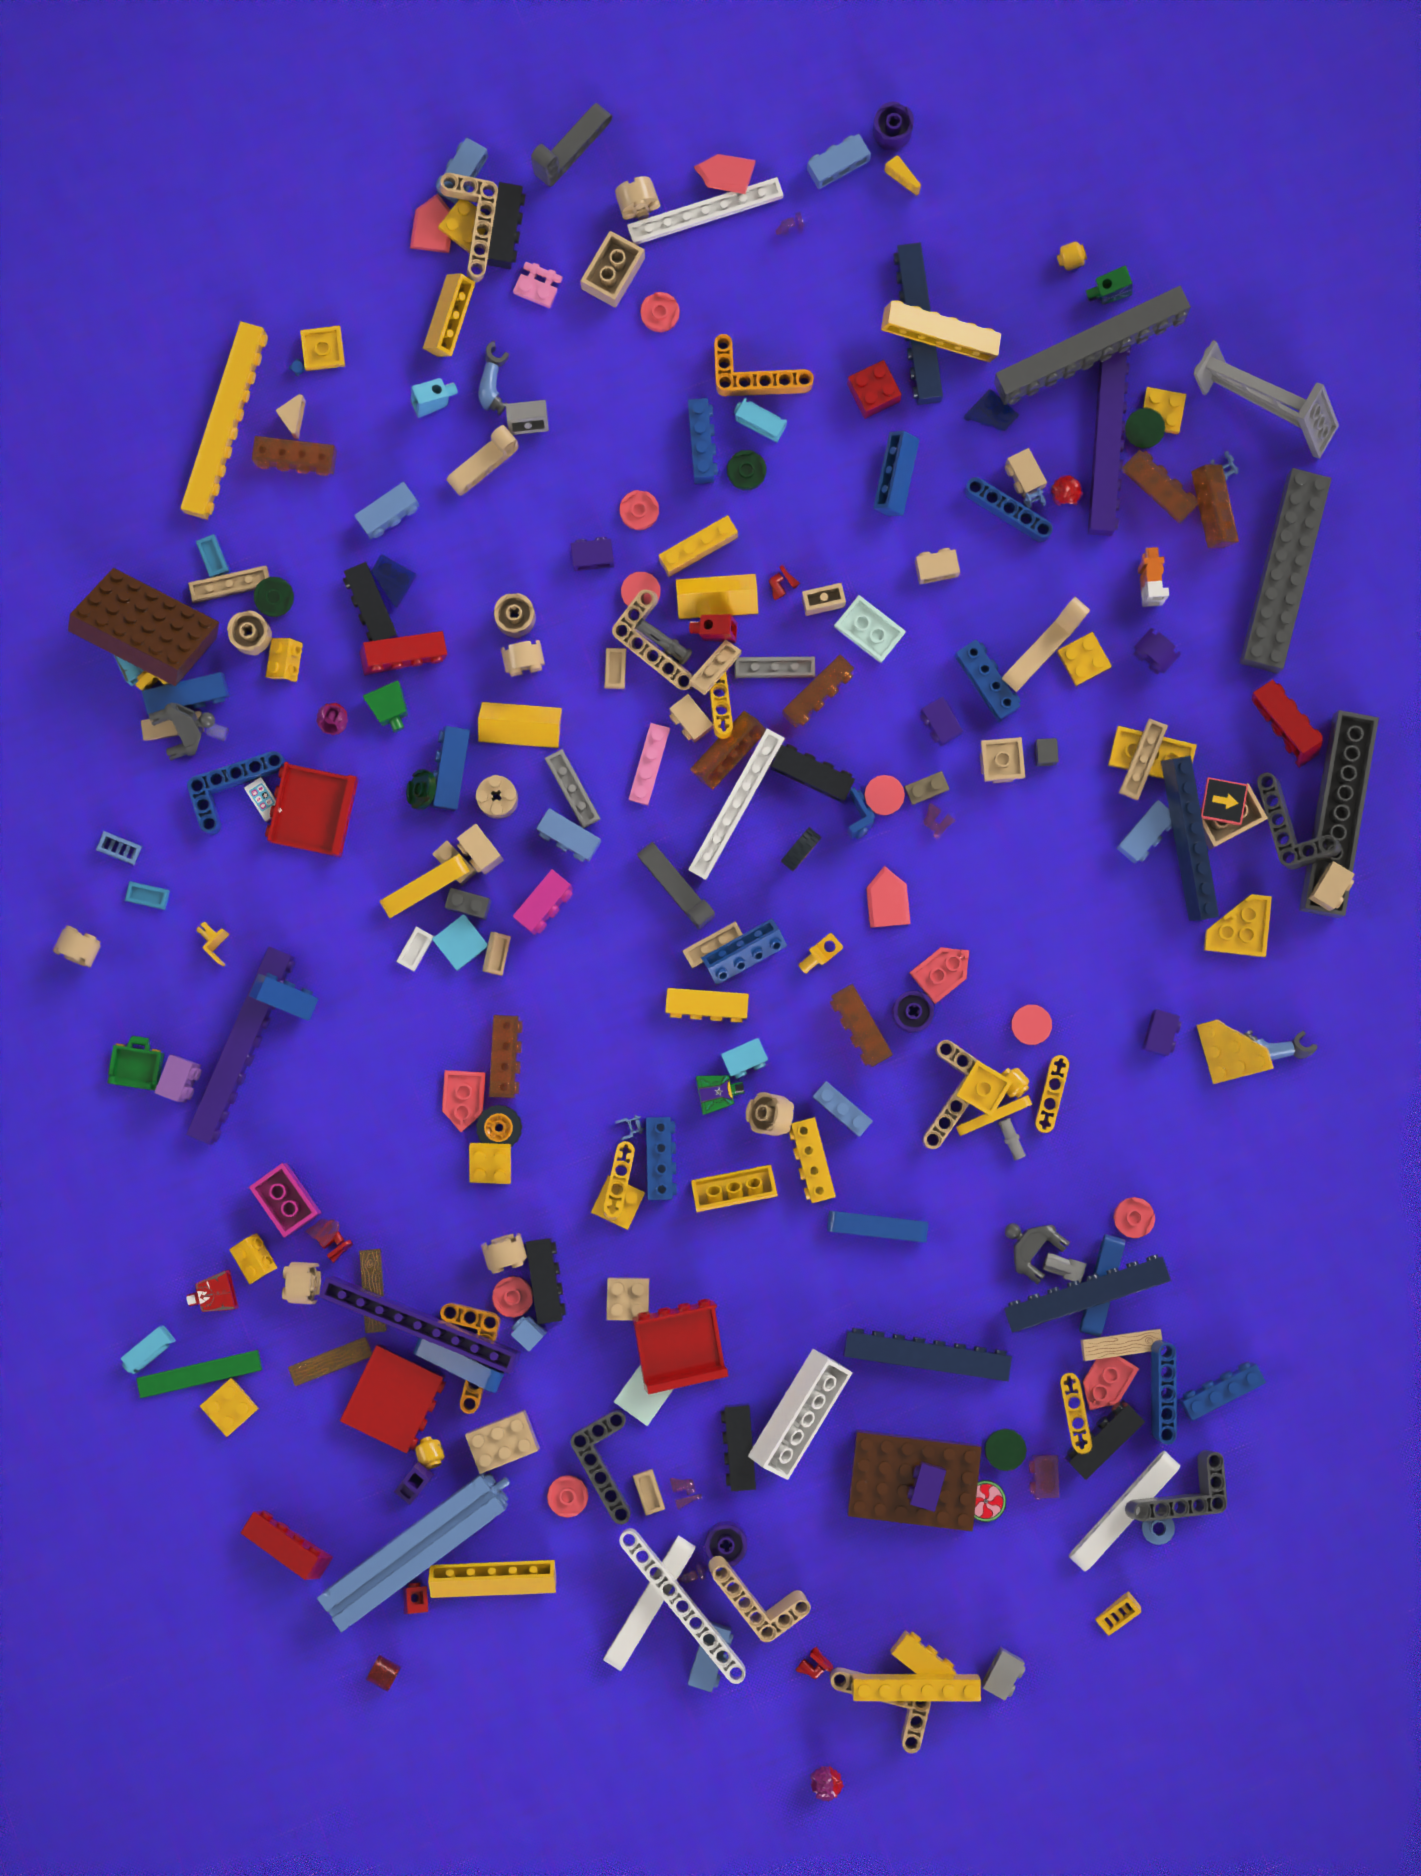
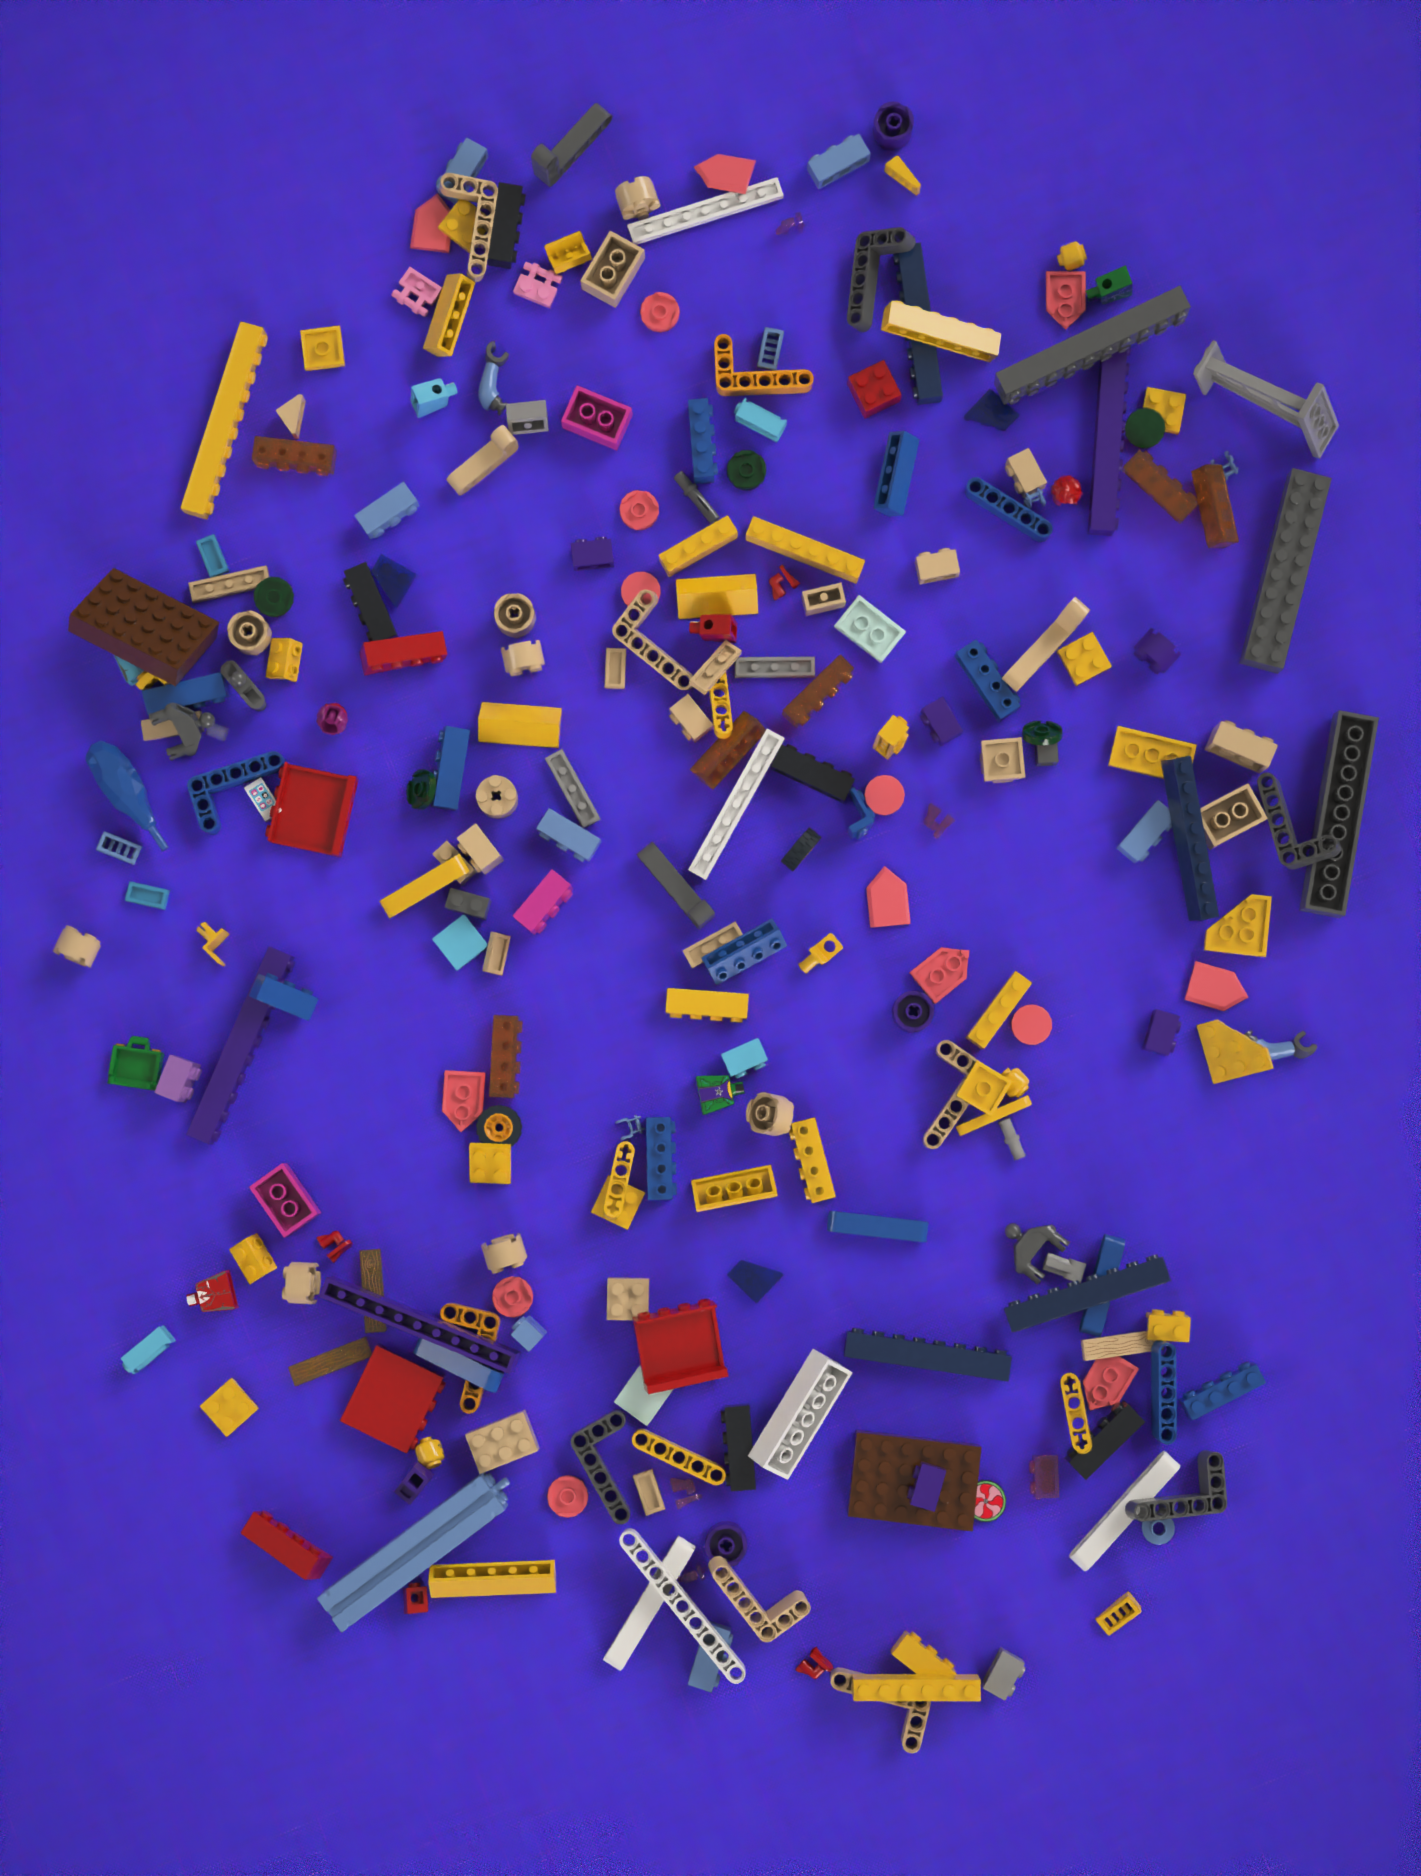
(122, 786): none -> blue piece
(199, 1373): green tile -> none
(243, 685): none -> dark grey connector
(297, 367): blue piece -> none
(323, 1230): clear pink piece -> none
(383, 1673): clear red piece -> none
(388, 705): green torso -> none
(415, 949): white tile -> none
(420, 286): none -> bright pink plate
(544, 1280): black brick -> none
(567, 252): none -> yellow bracket
(596, 417): none -> dark pink brick
(649, 764): bright pink plate -> none
(670, 646): dark grey pin -> none
(686, 1464): none -> yellow beam
(696, 497): none -> dark grey pin
(754, 1279): none -> clear blue wing
(774, 332): none -> medium blue slope
(804, 550): none -> yellow brick
(826, 1783): magenta piece -> none
(842, 1109): medium blue brick -> none
(861, 1026): clear orange brick -> none
(865, 271): none -> dark grey beam
(891, 737): none -> yellow brick
(926, 788): dark tan plate -> none
(998, 1010): none -> yellow brick
(1005, 1449): dark green tile -> none
(1042, 734): none -> dark green tile
(1054, 1094): yellow beam -> none
(1065, 295): none -> coral tile
(1134, 1217): coral tile -> none
(1143, 759): tan tile -> none
(1151, 578): hips -> none
(1168, 1326): none -> yellow bracket
(1214, 987): none -> coral tile
(1224, 801): black tile -> none
(1241, 746): none -> tan brick
(1288, 722): red wedge -> none
(1332, 886): tan brick -> none

